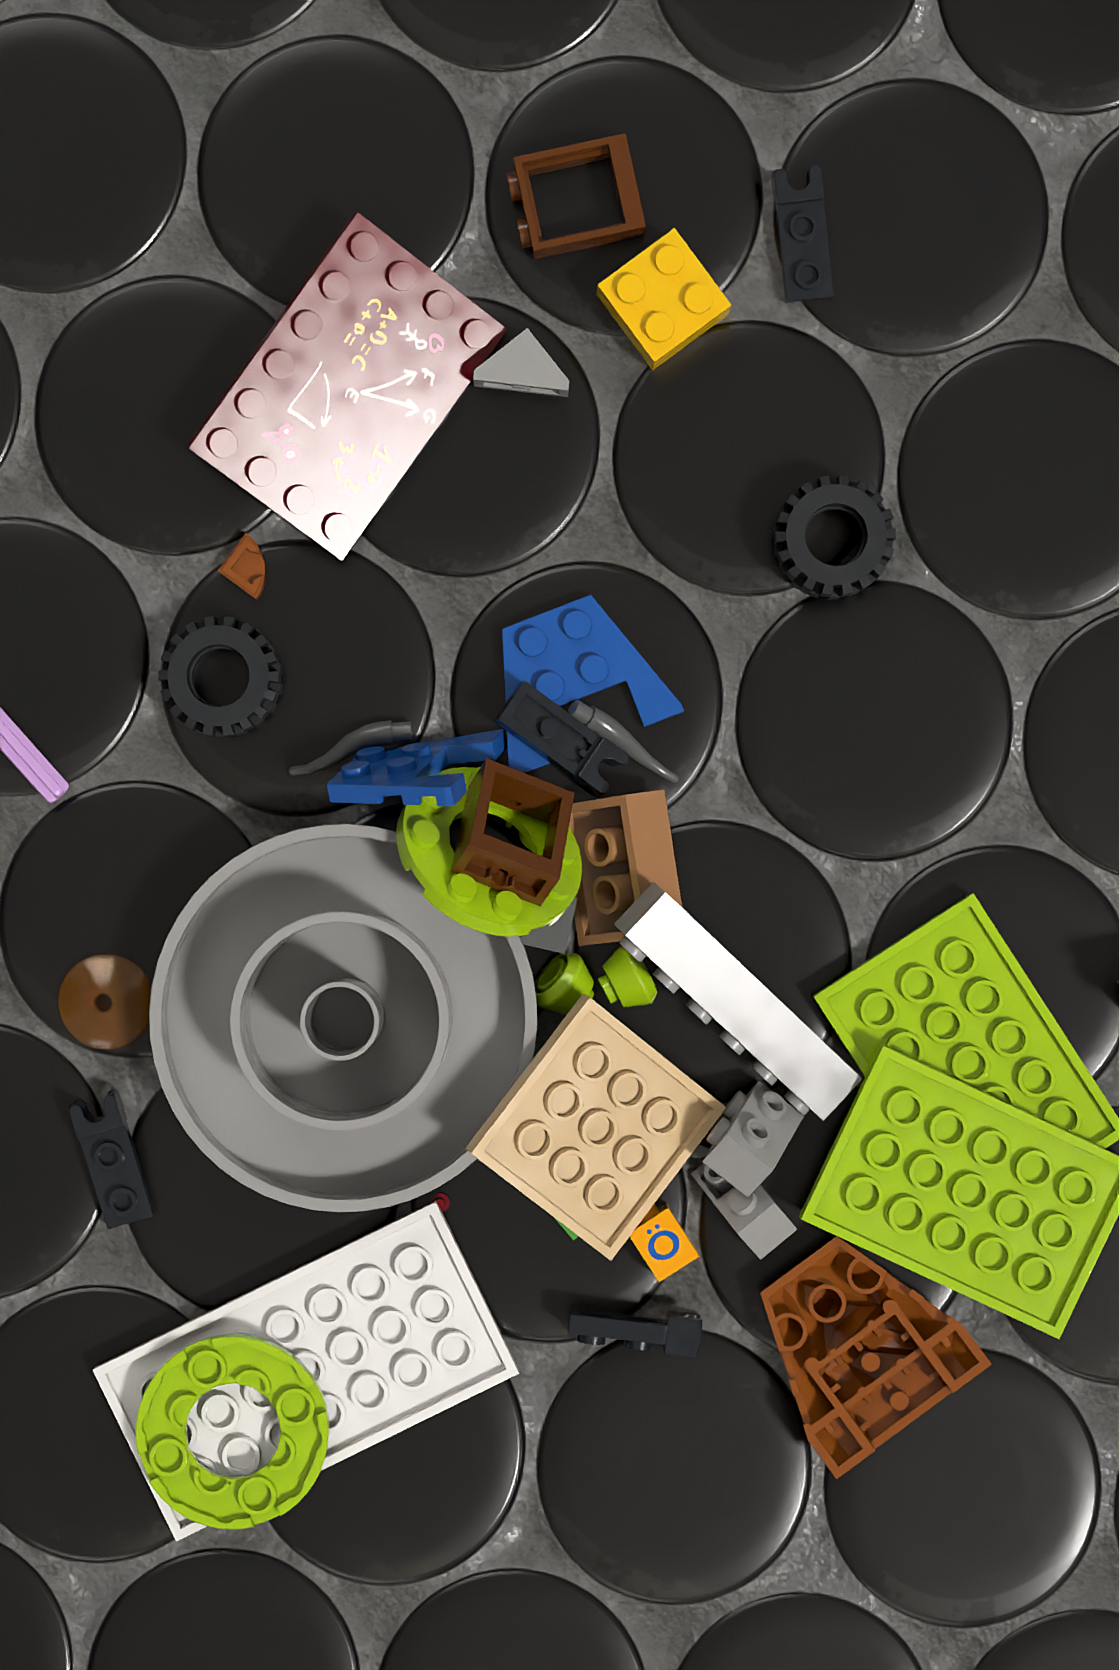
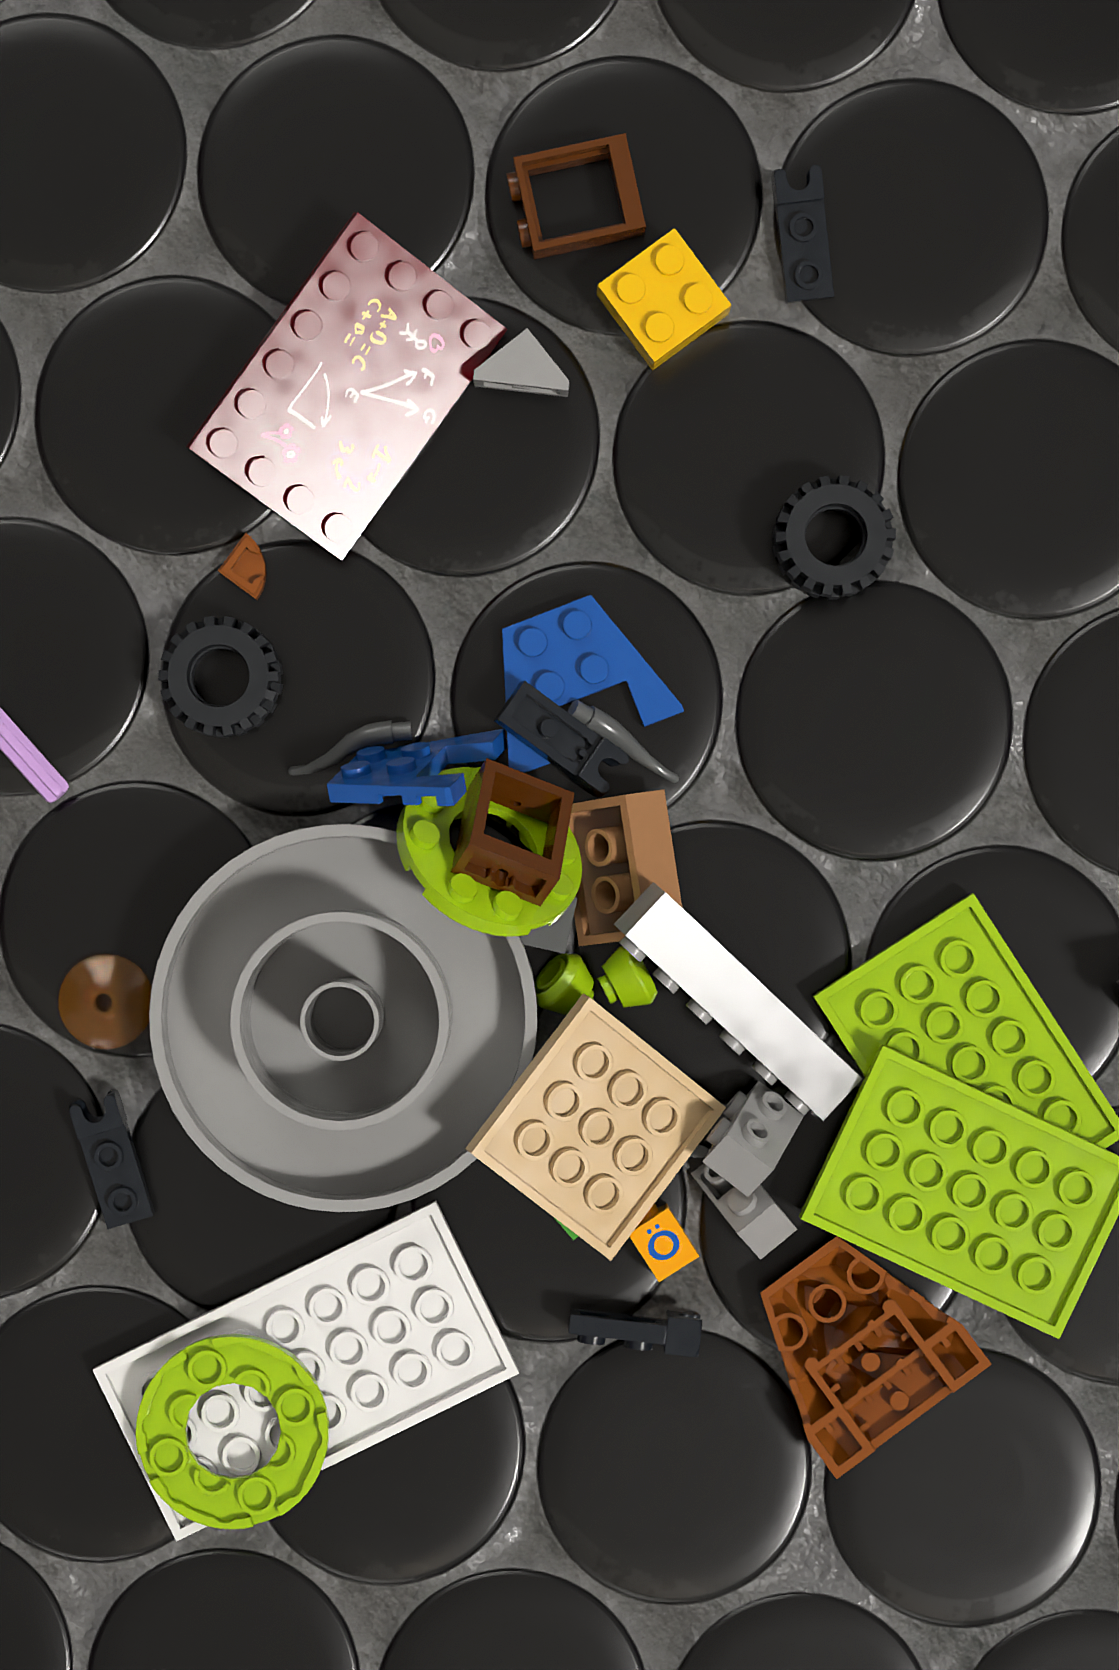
(442, 1201): dark red piece -> none

